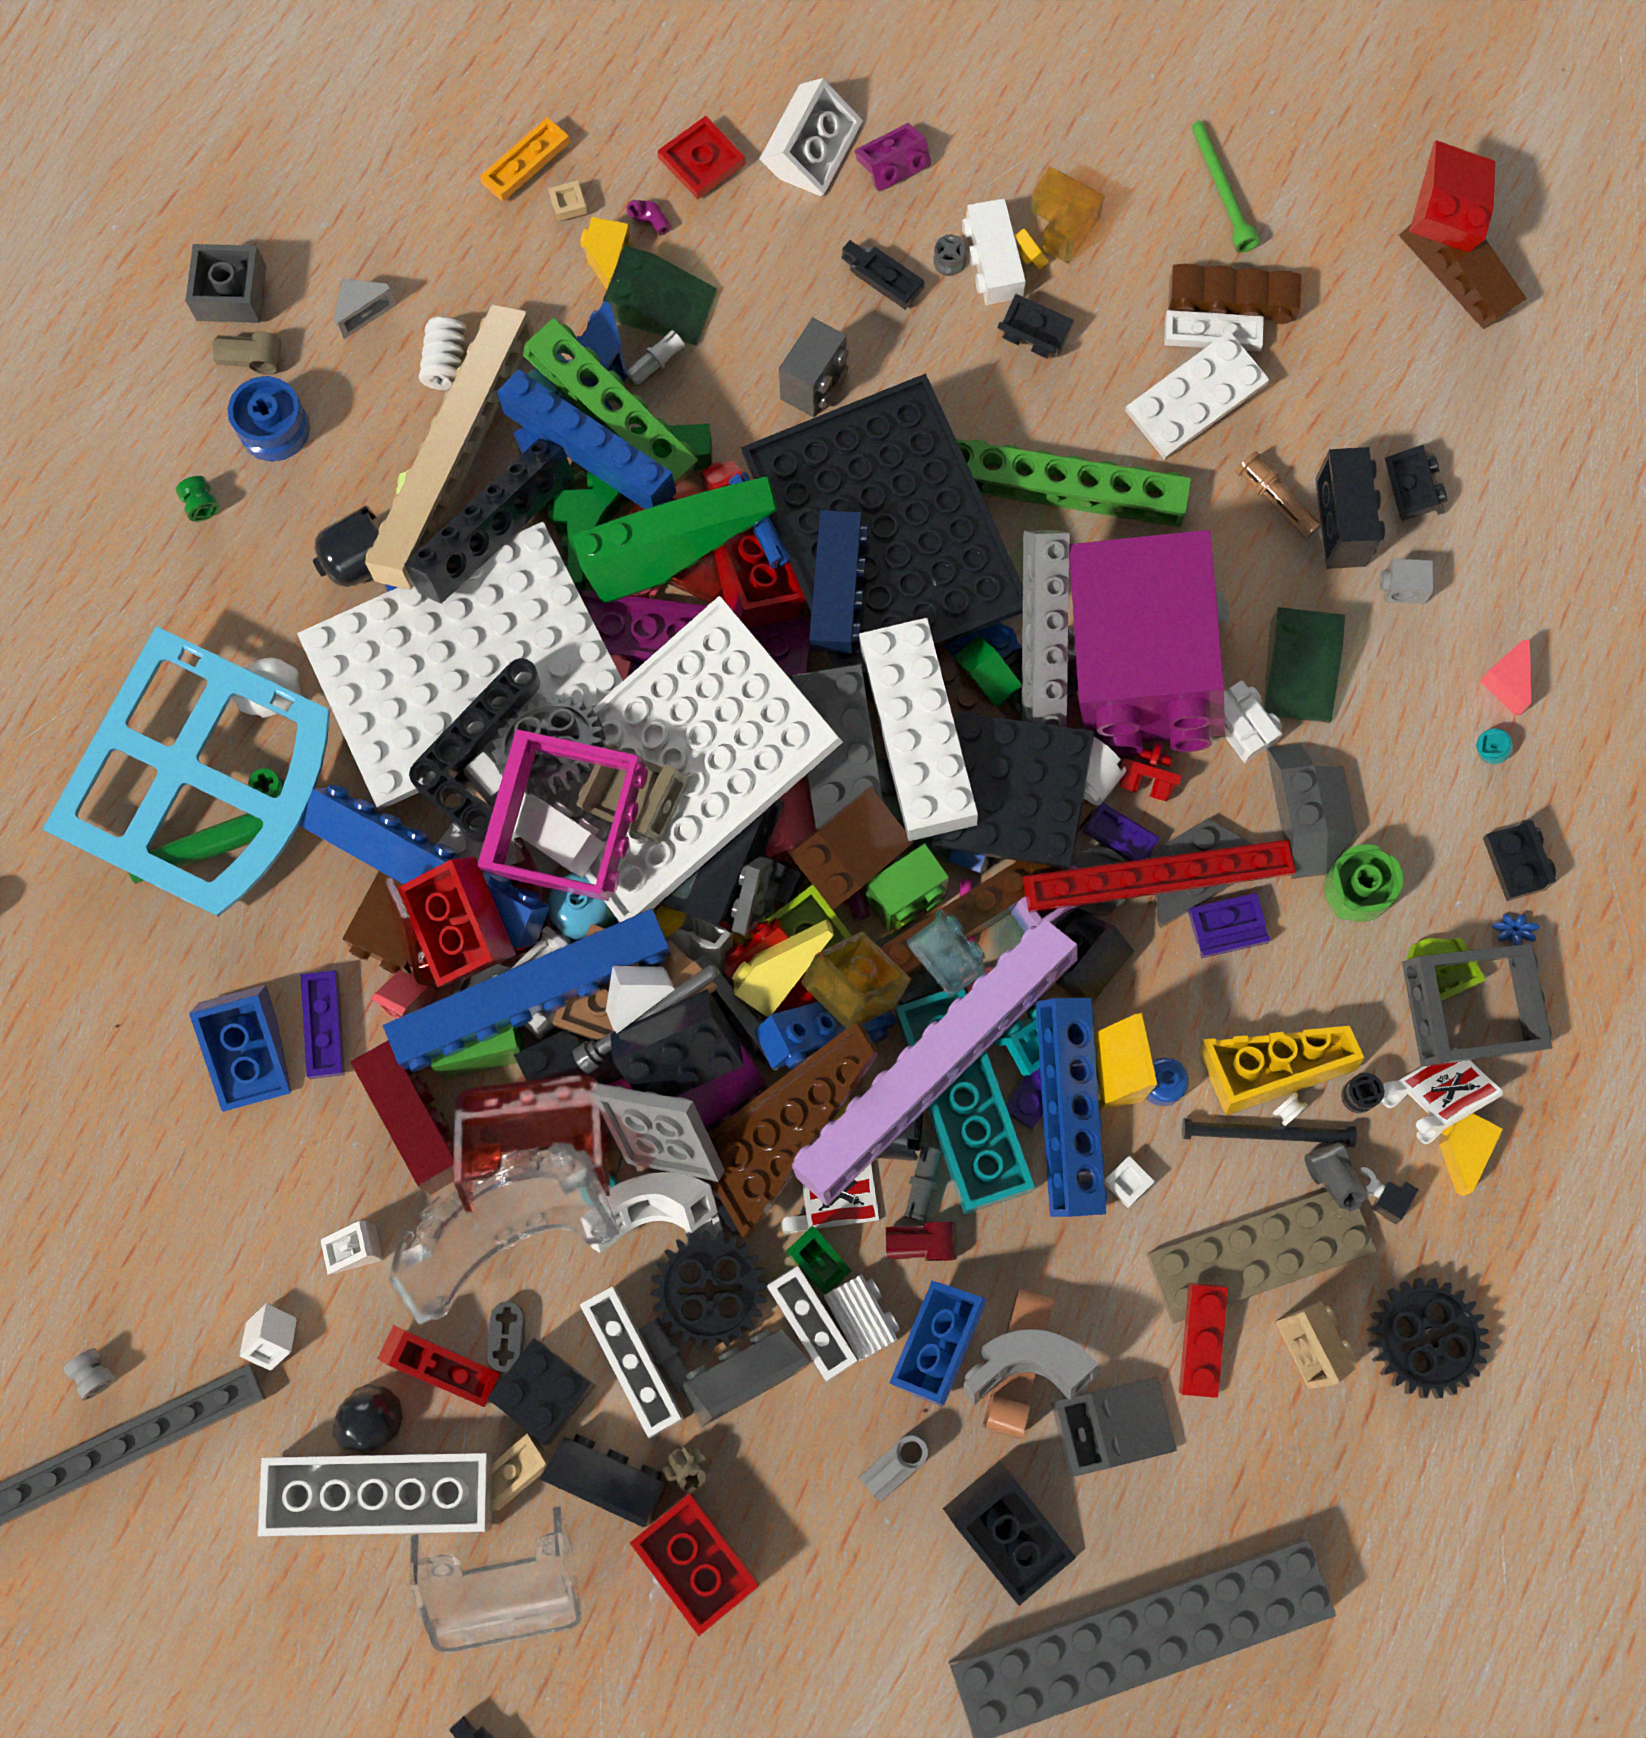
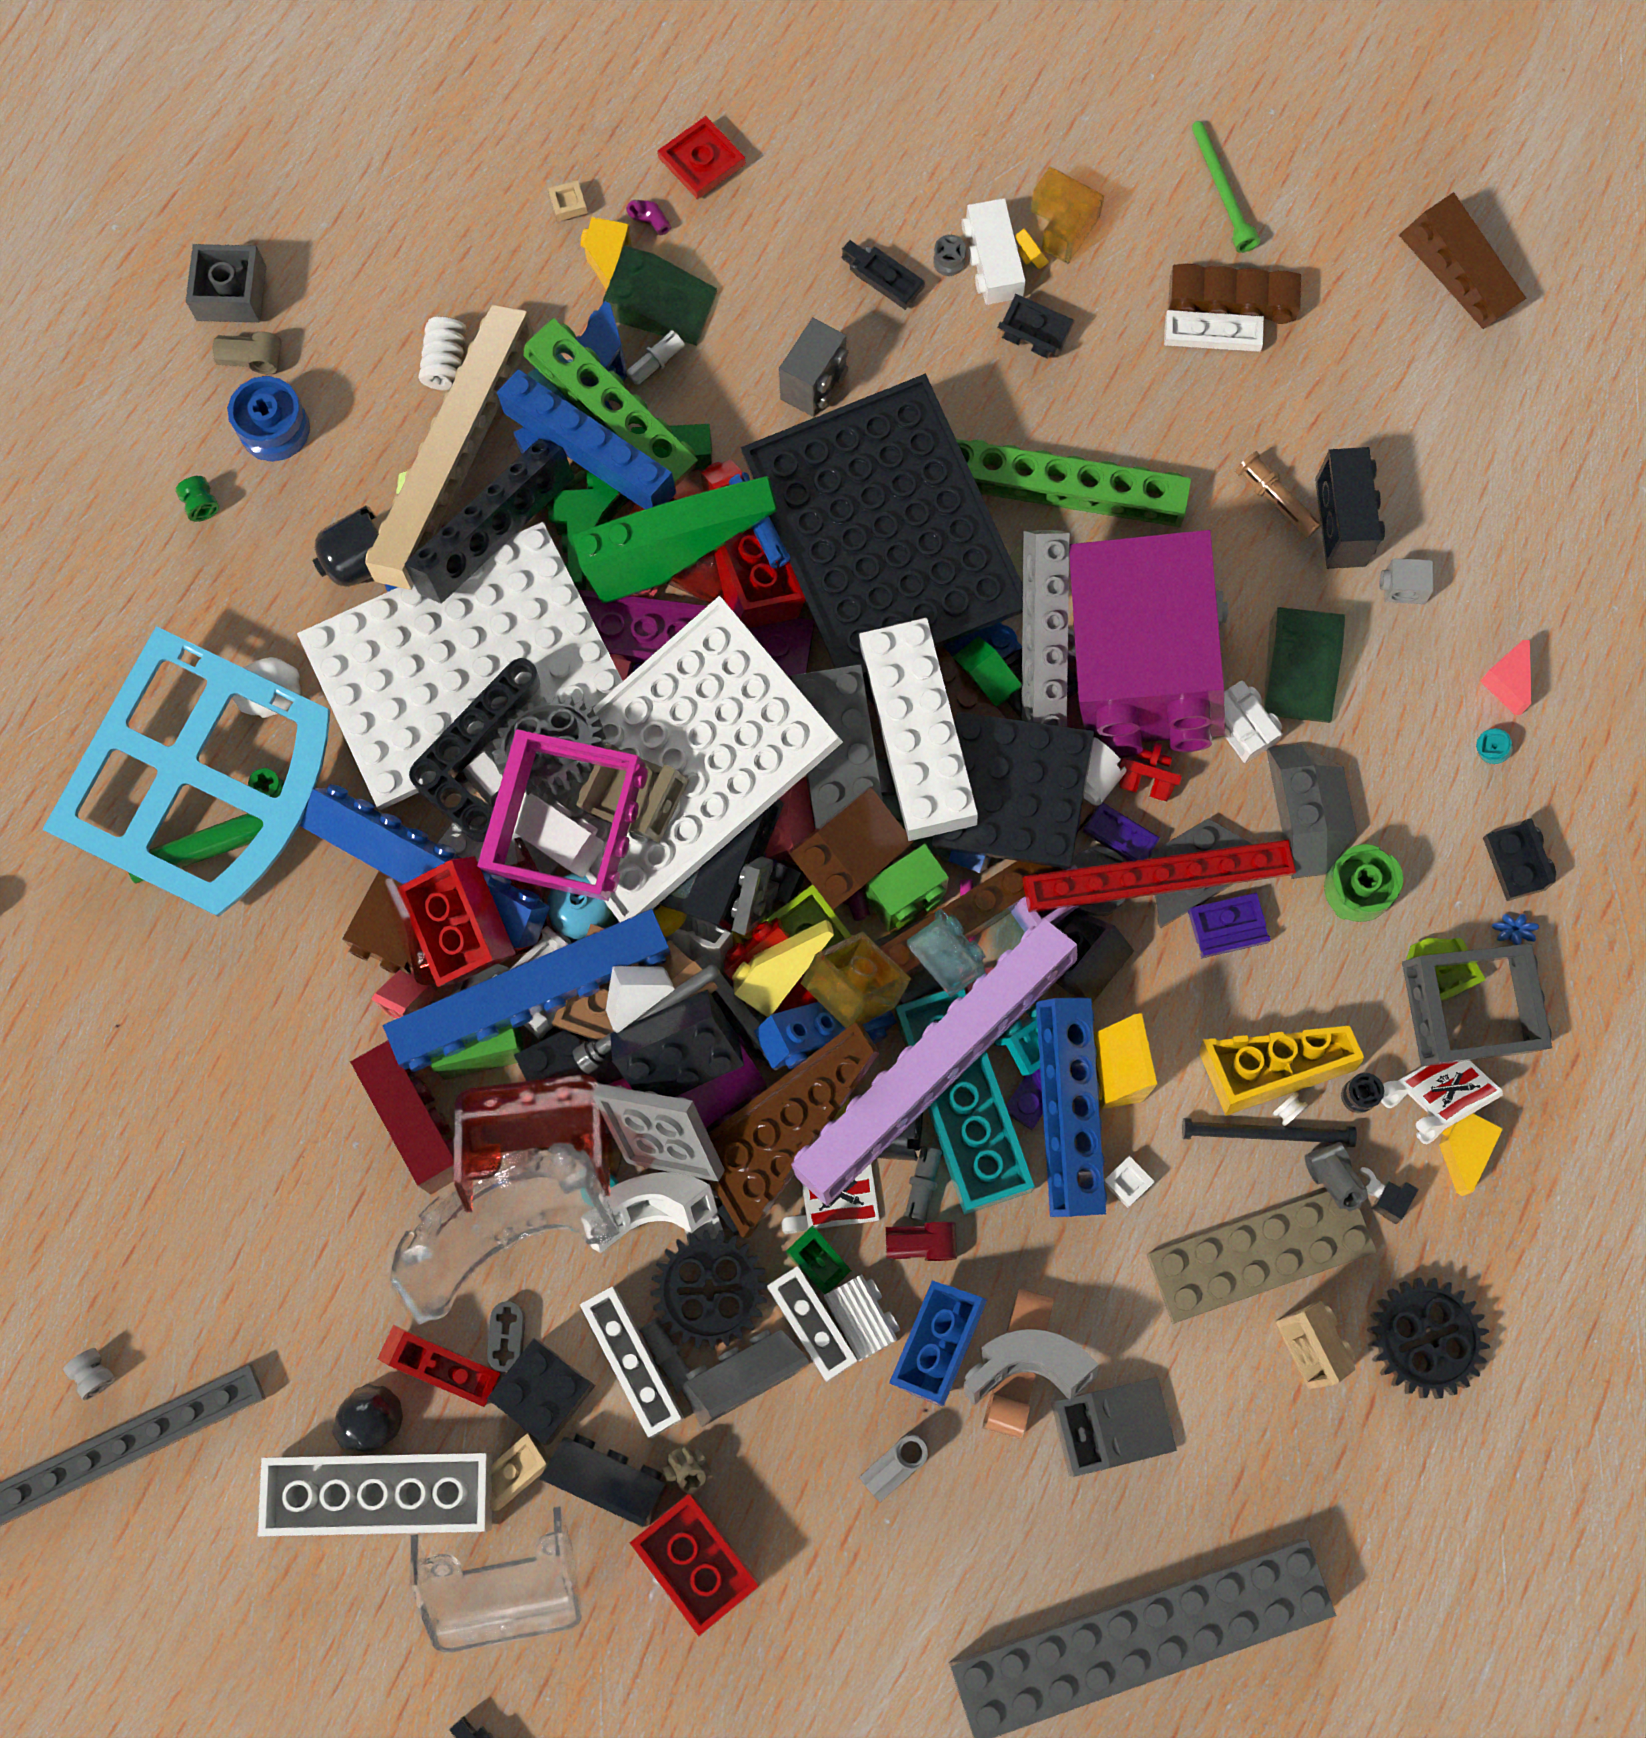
(242, 1047): blue slope -> none
(268, 1337): white panel -> none
(322, 1024): dark purple plate -> none
(351, 1247): white slope -> none
(360, 304): light grey slope -> none
(525, 159): light orange plate -> none
(811, 137): white slope -> none
(836, 582): dark blue brick -> none
(894, 156): magenta bracket -> none
(1009, 1533): black slope -> none
(1171, 1082): blue head -> none
(1196, 395): white plate -> none
(1203, 1340): red plate -> none
(1415, 482): black bracket -> none
(1455, 198): red slope -> none

